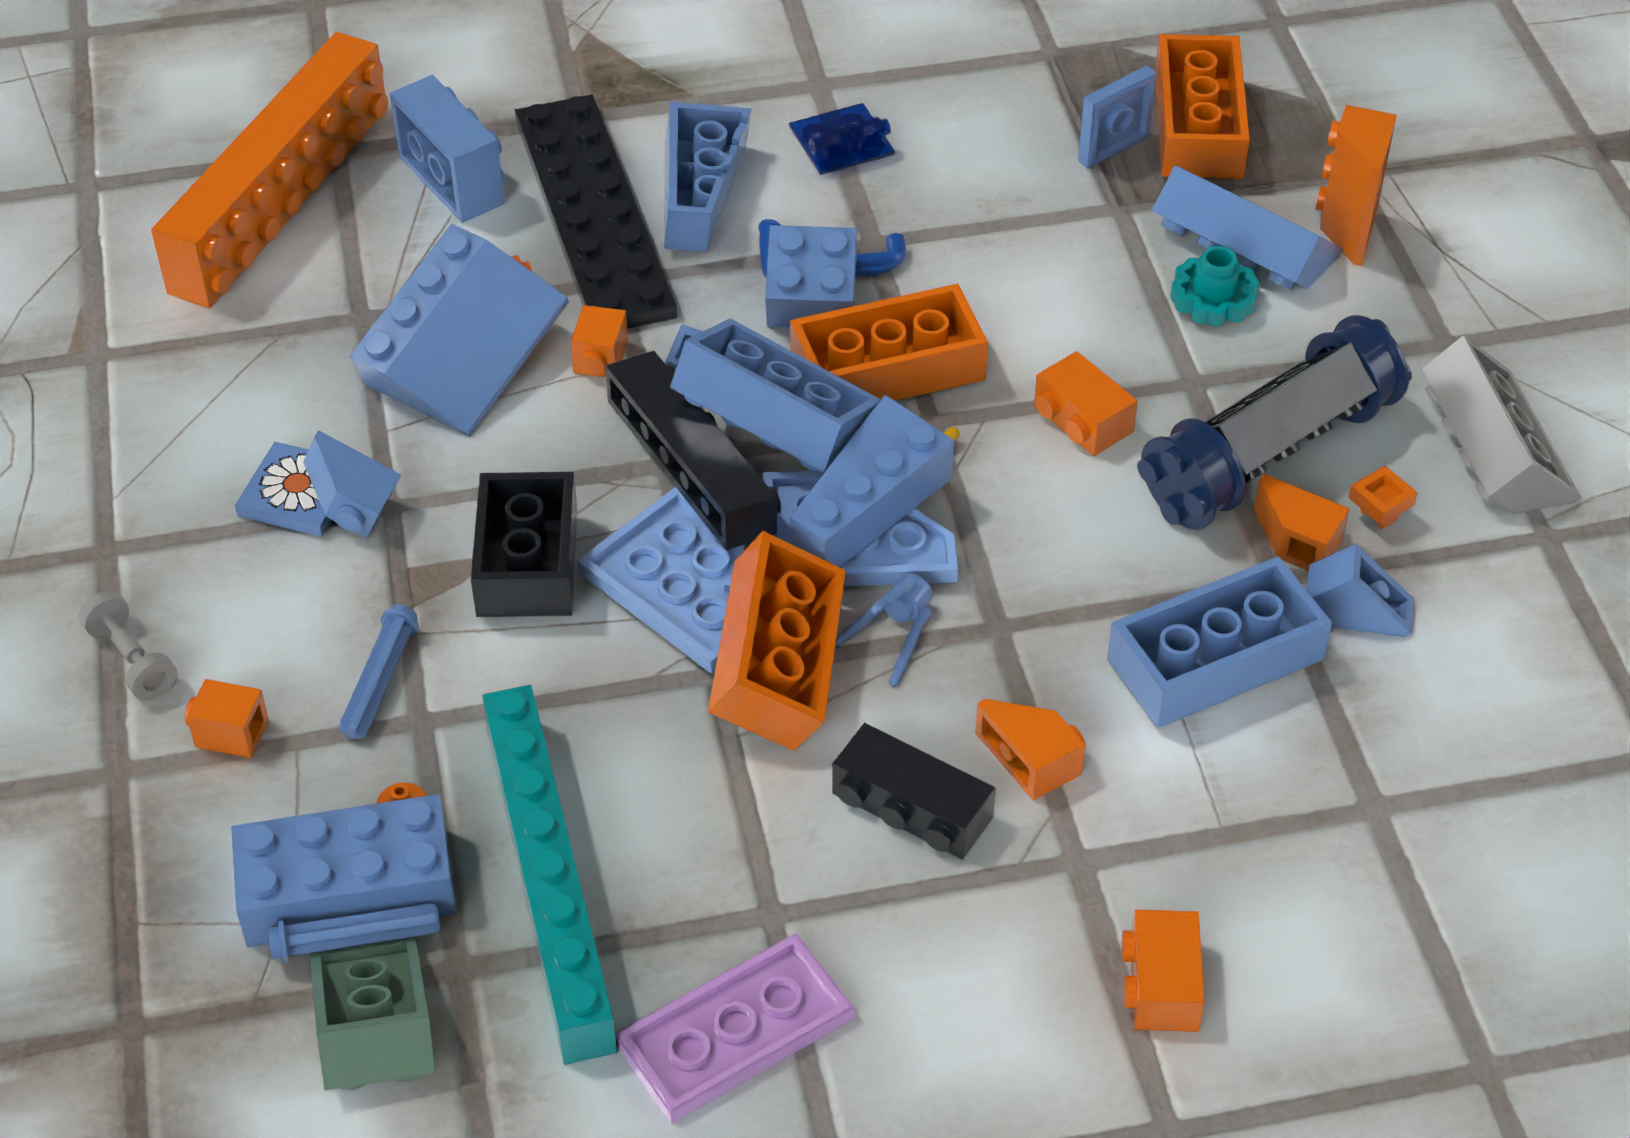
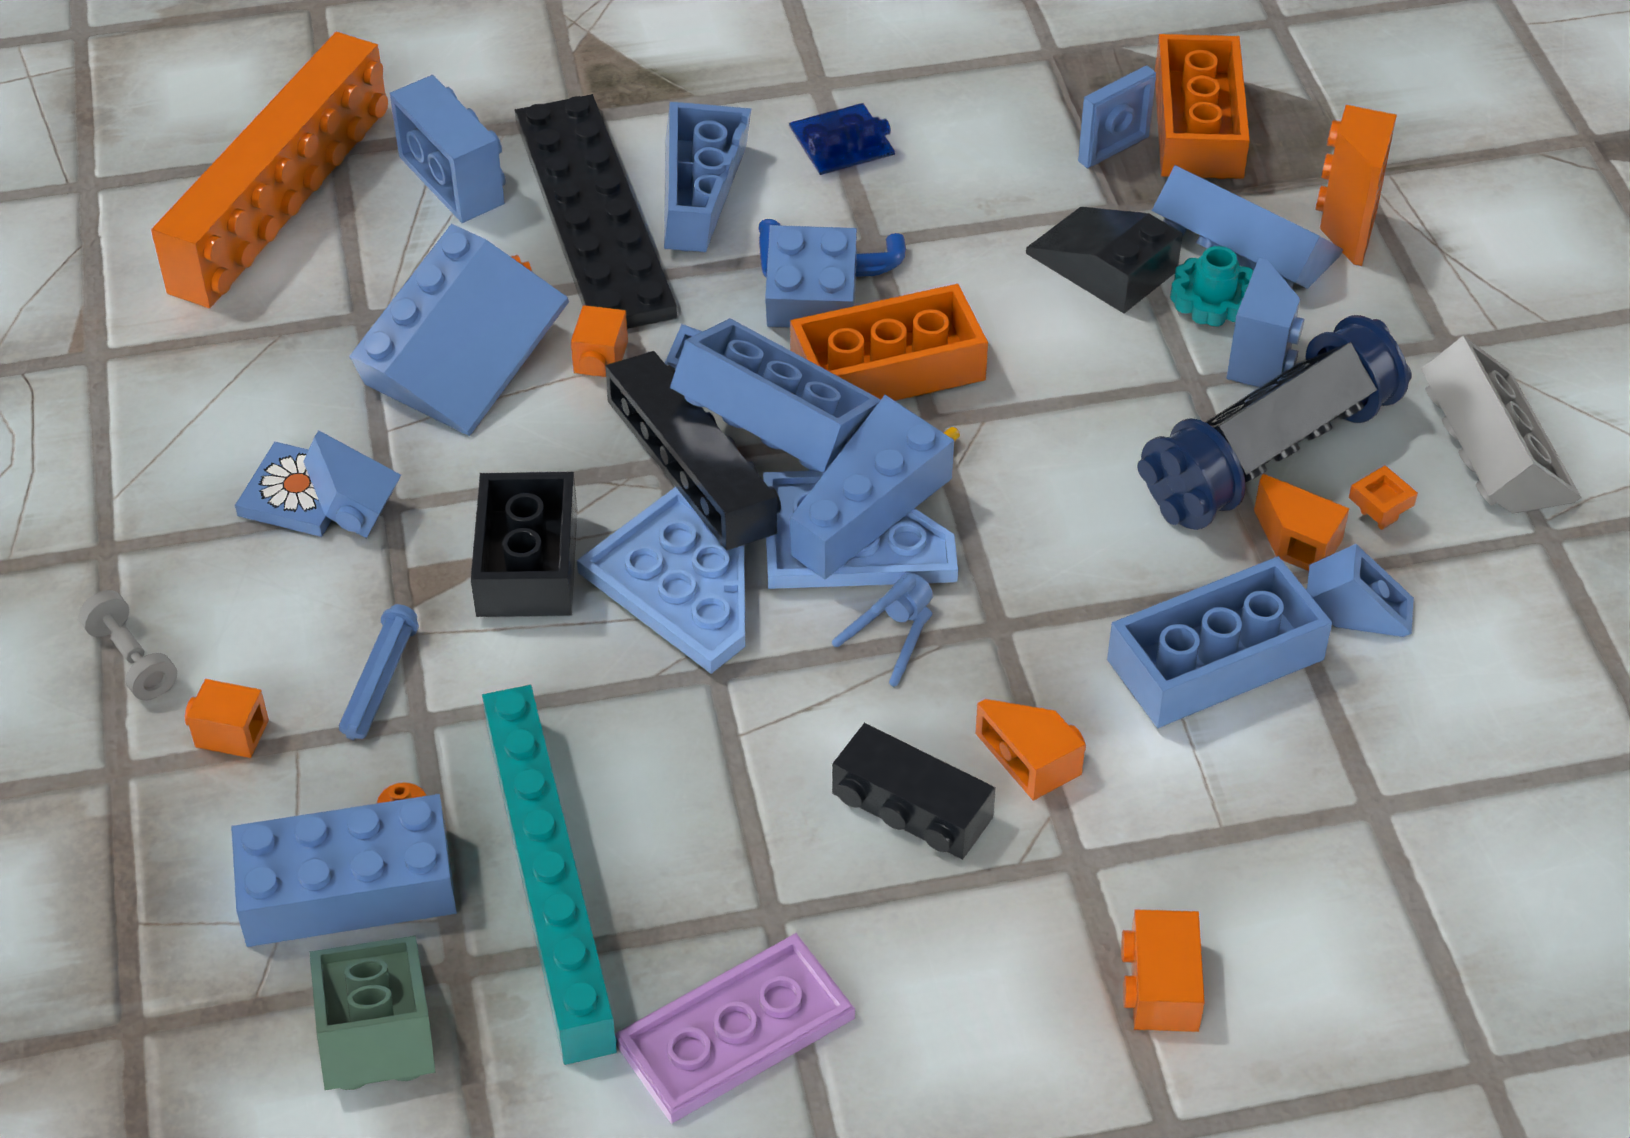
(352, 930): medium blue axle -> none
(778, 641): orange brick -> none
(1085, 403): orange brick -> none
(1111, 253): none -> black slope
(1265, 328): none -> medium blue slope

